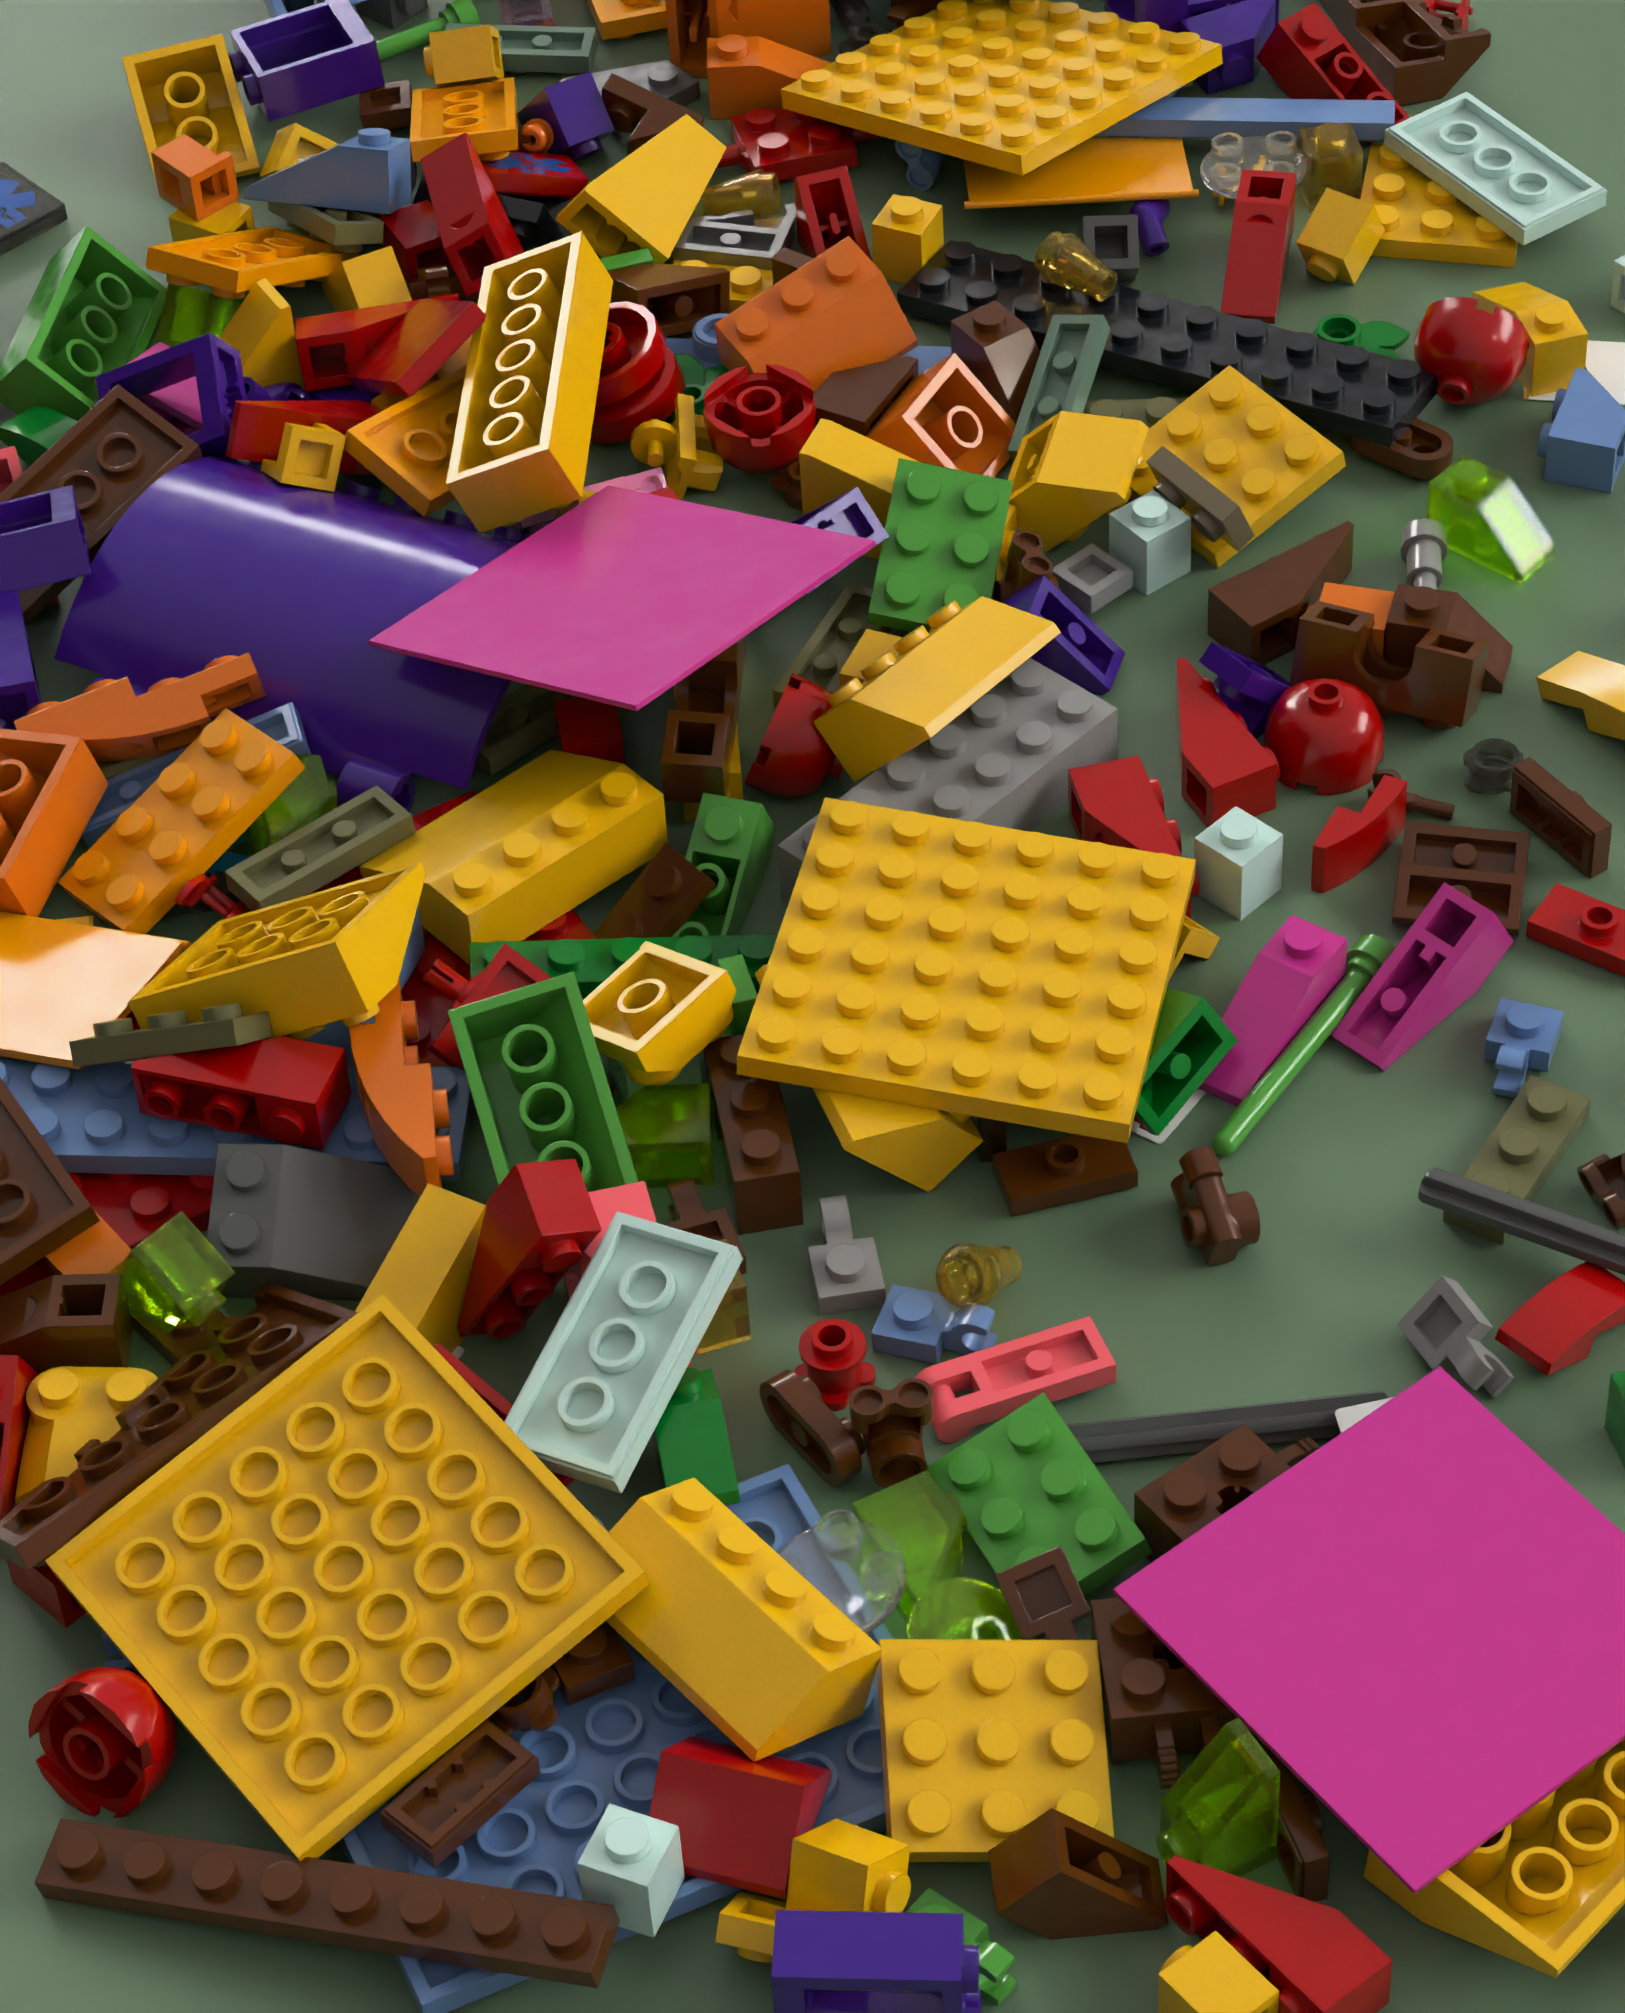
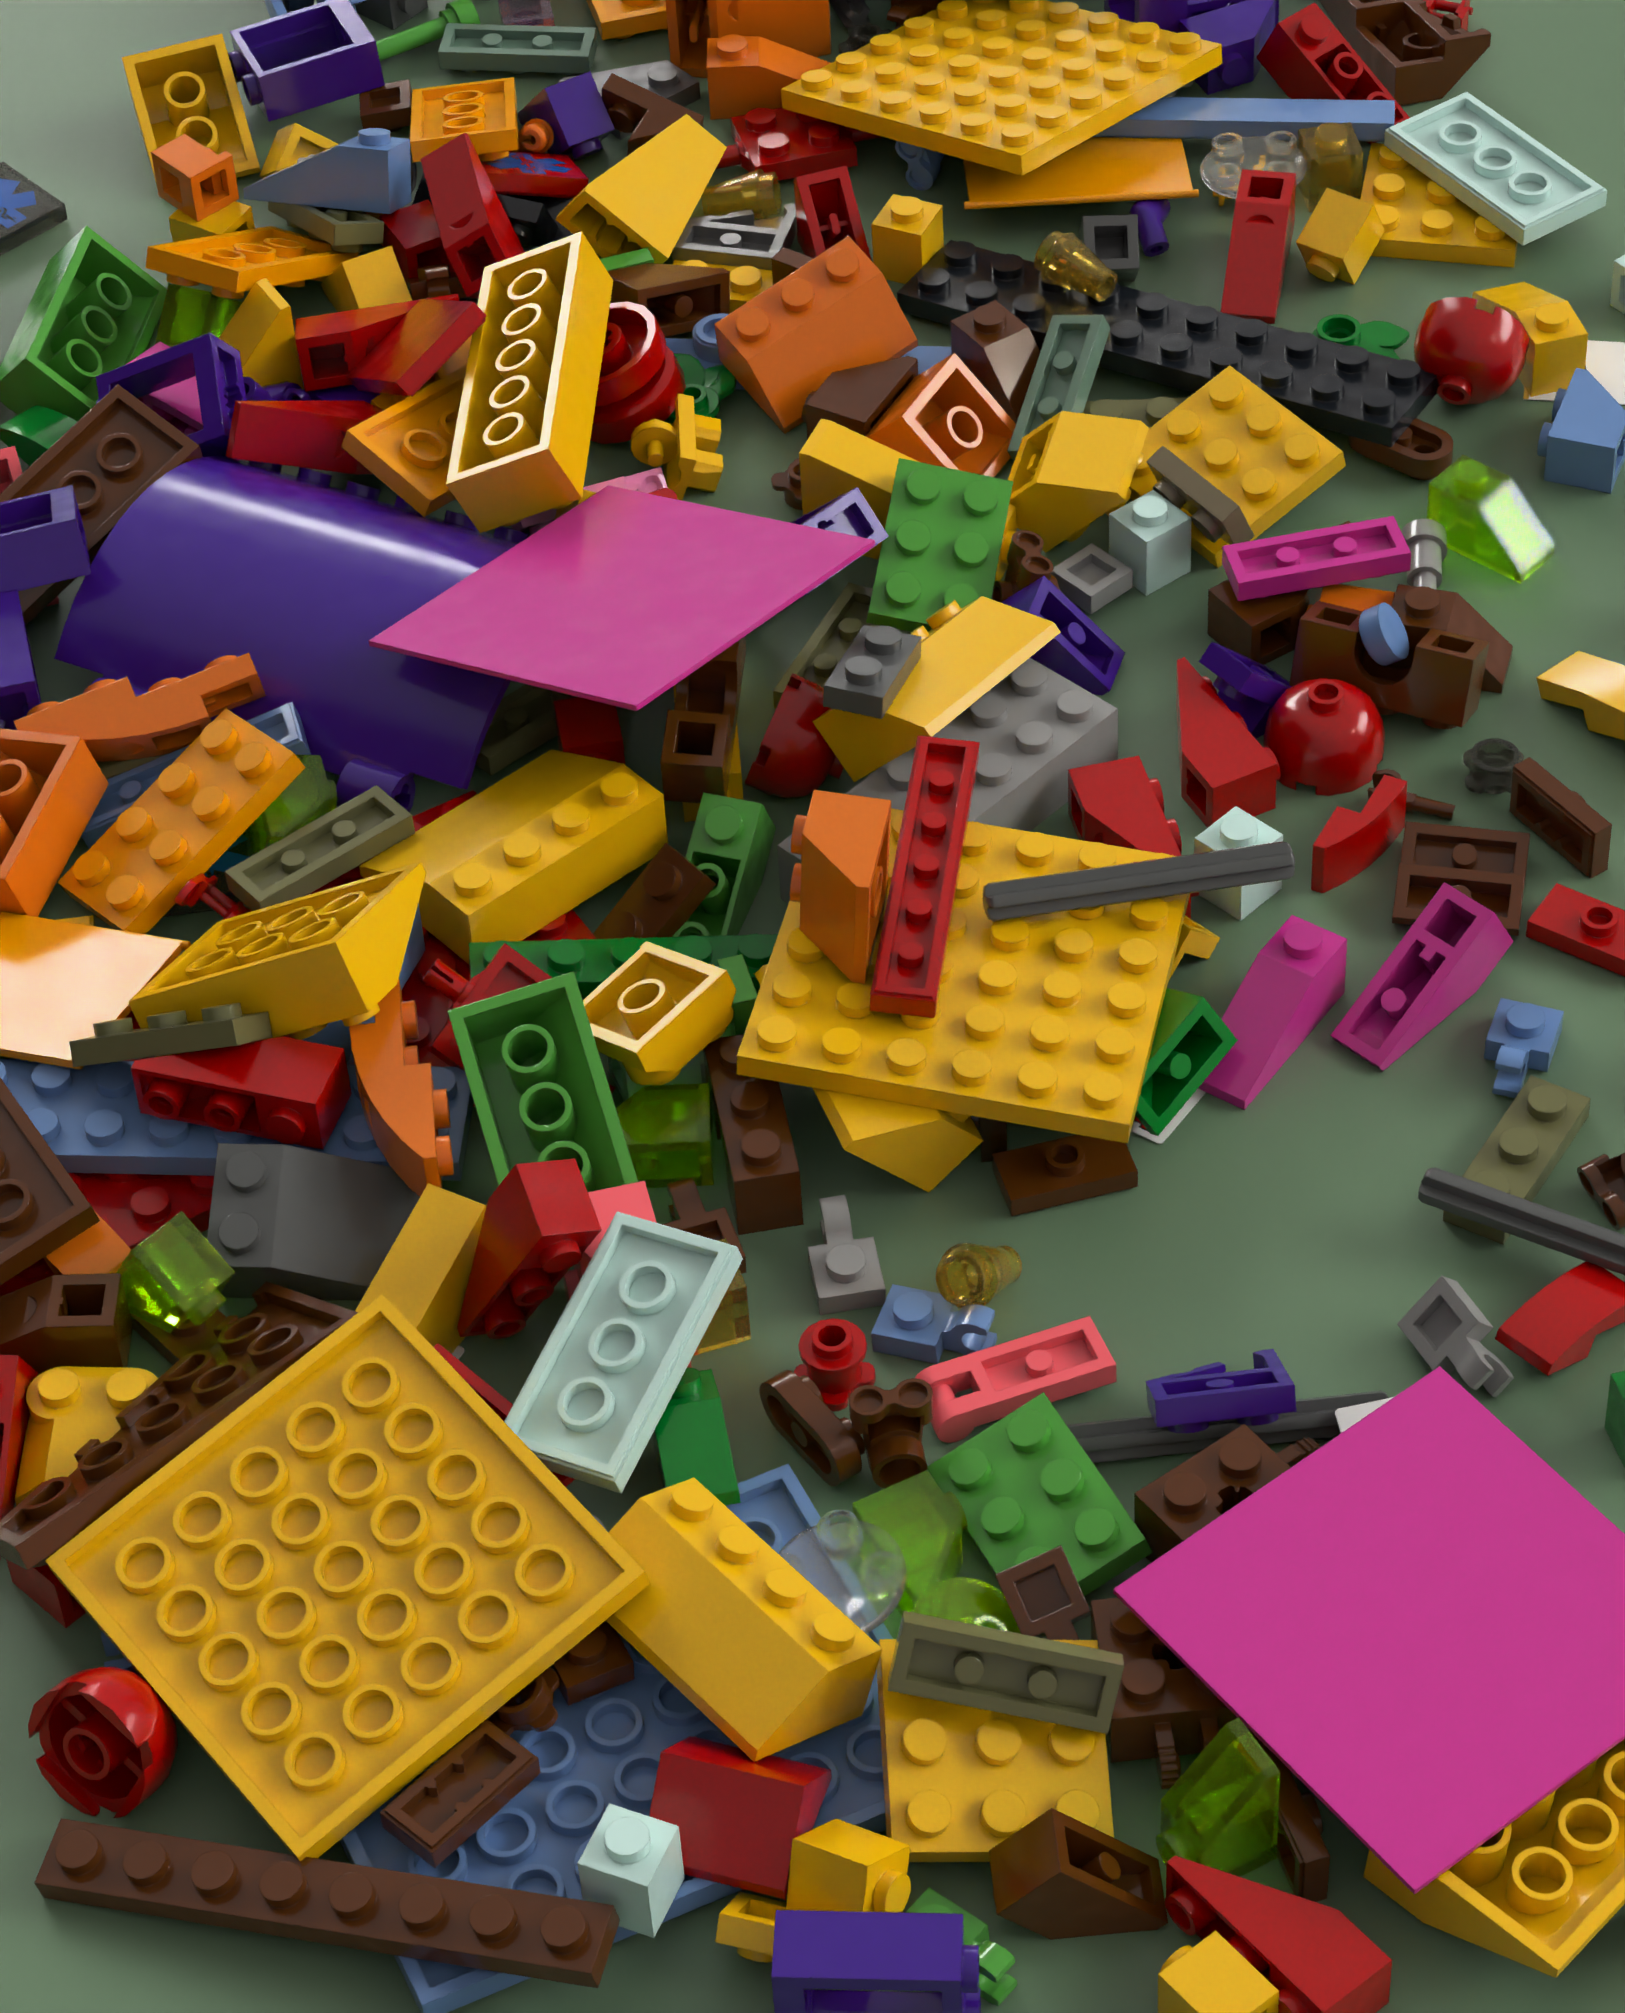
(307, 457): yellow panel -> none
(464, 55): yellow brick -> none
(759, 417): red cylinder -> none
(842, 876): none -> orange slope
(872, 671): none -> dark grey plate
(925, 877): none -> red tile
(1005, 1672): none -> olive plate
(1138, 881): none -> dark grey axle
(1208, 1214): reddish brown plate -> none
(1209, 1393): none -> dark purple wing
(1316, 558): none -> dark pink plate
(1361, 966): bright green piece -> none
(1383, 634): none -> medium blue tile

